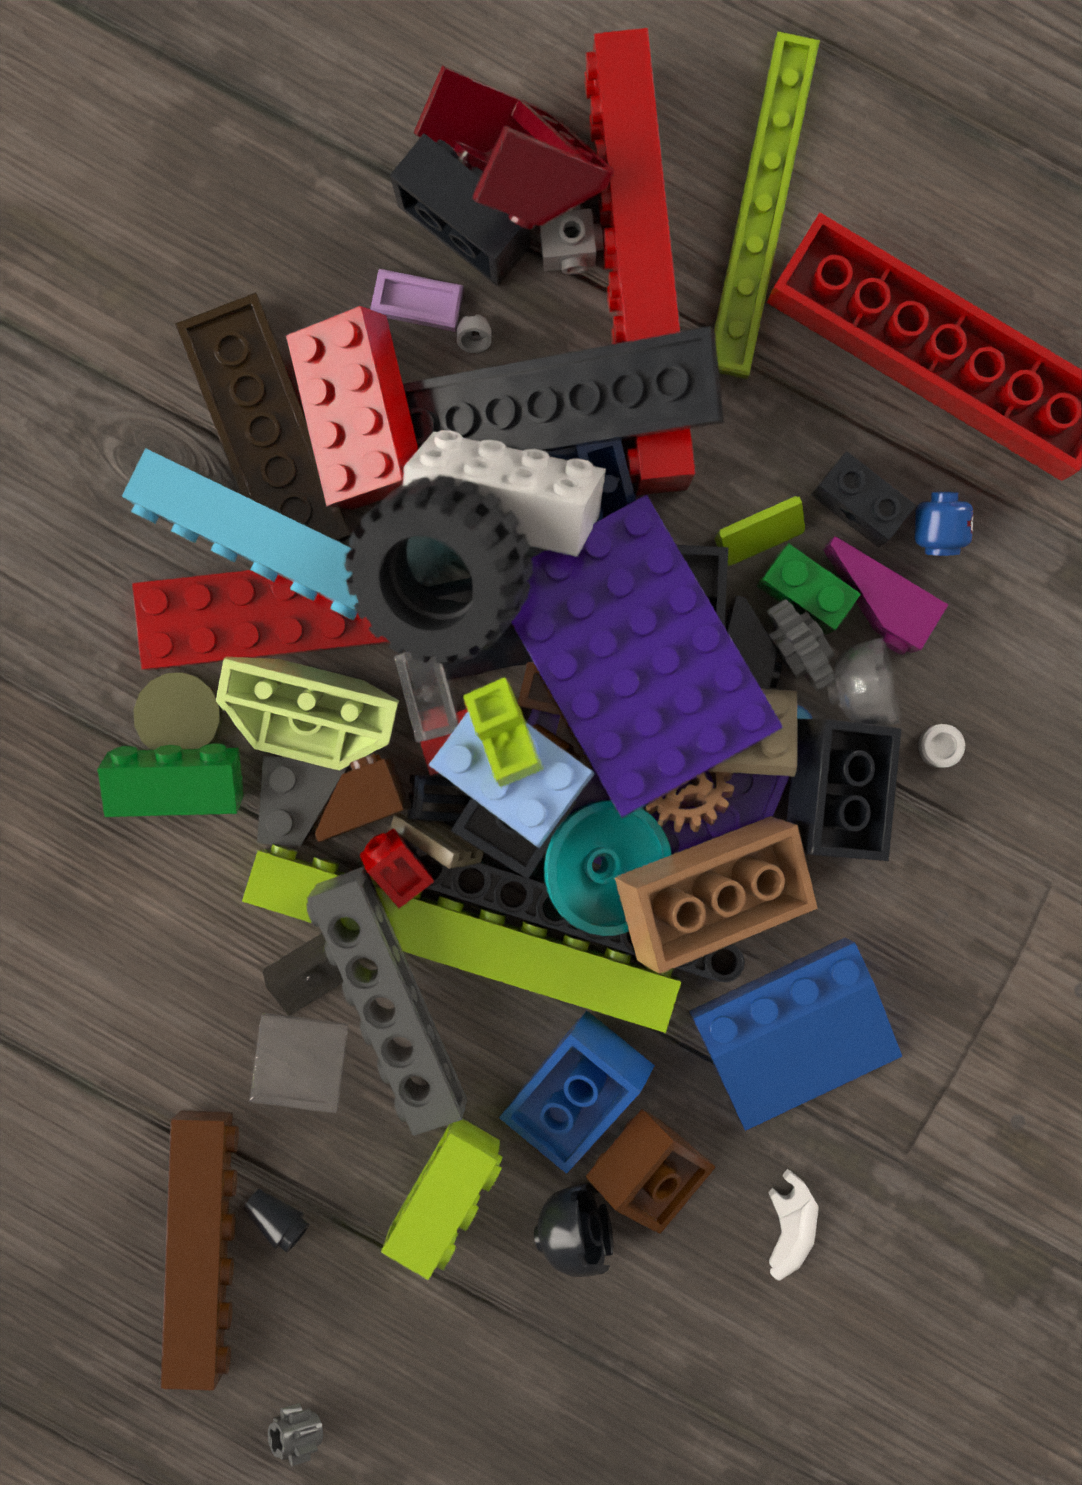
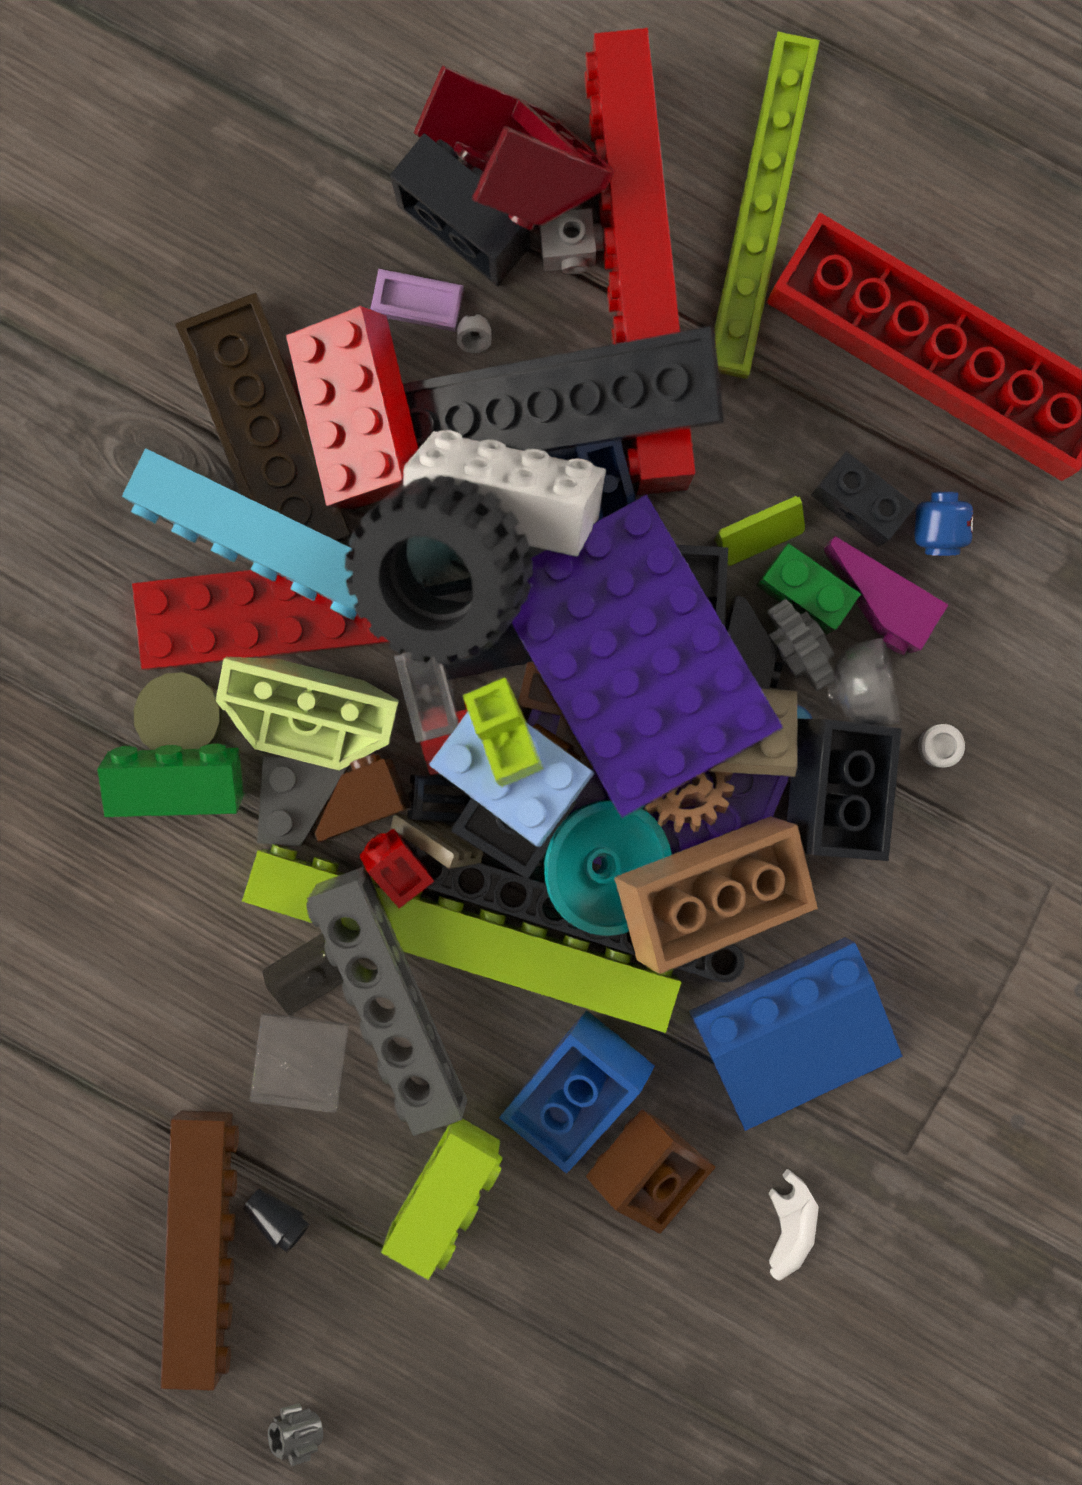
(575, 1232): black cylinder -> none

